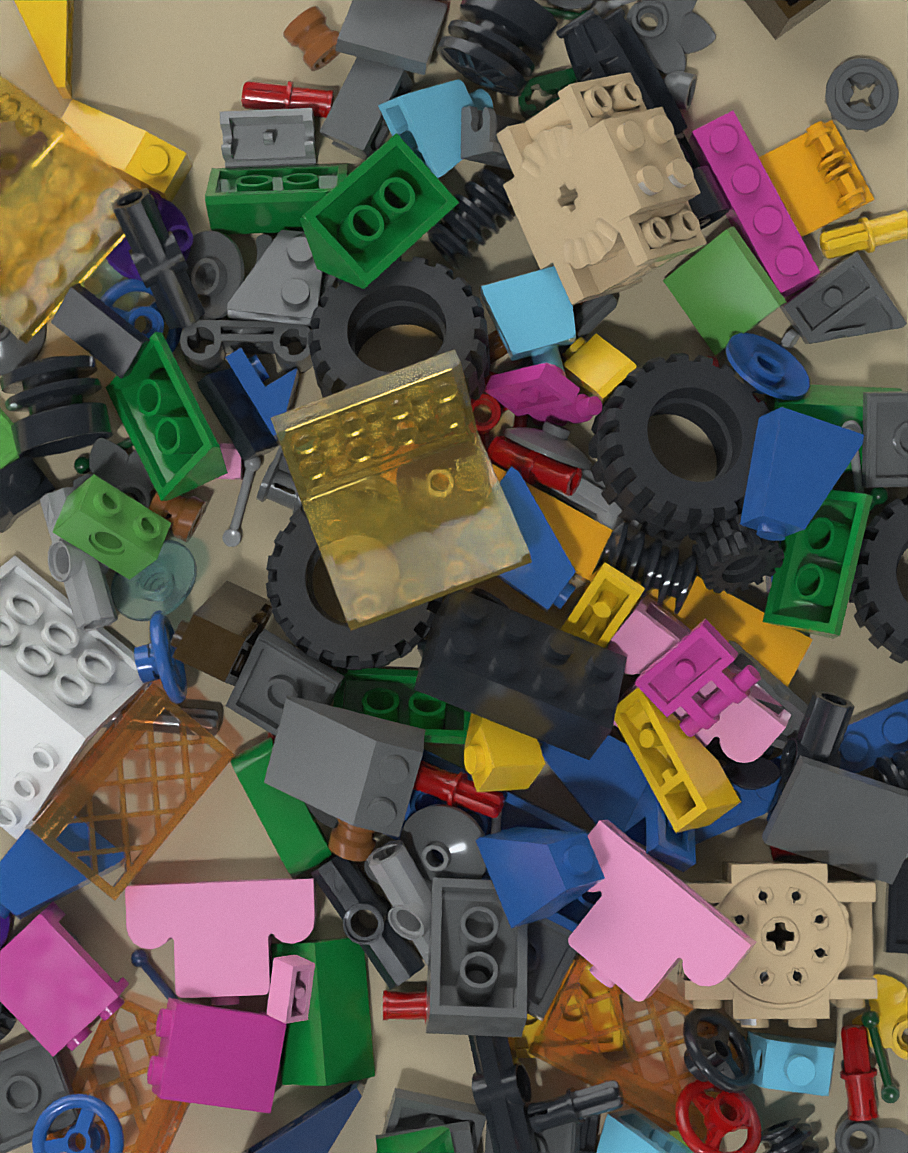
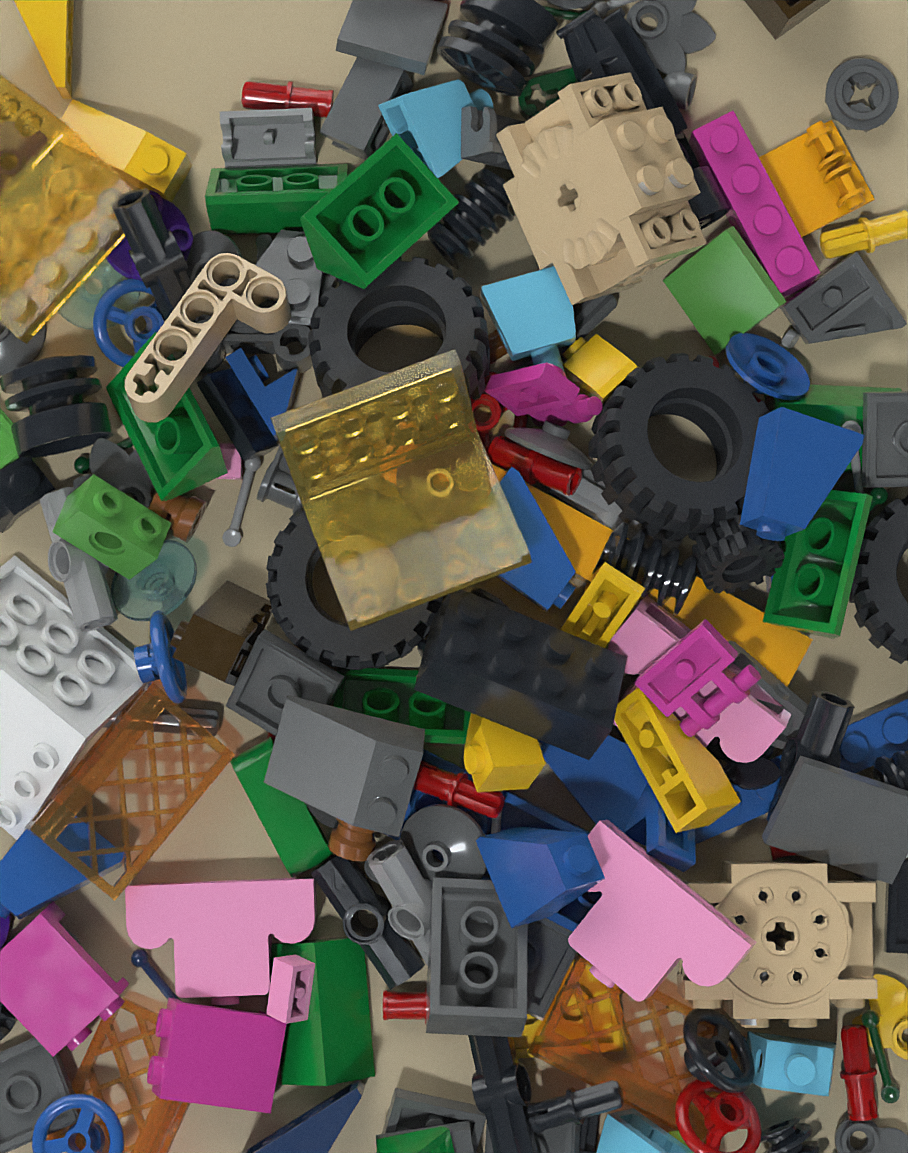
(100, 330): black tile -> none
(201, 339): none -> tan beam
(313, 38): dark orange wheel -> none

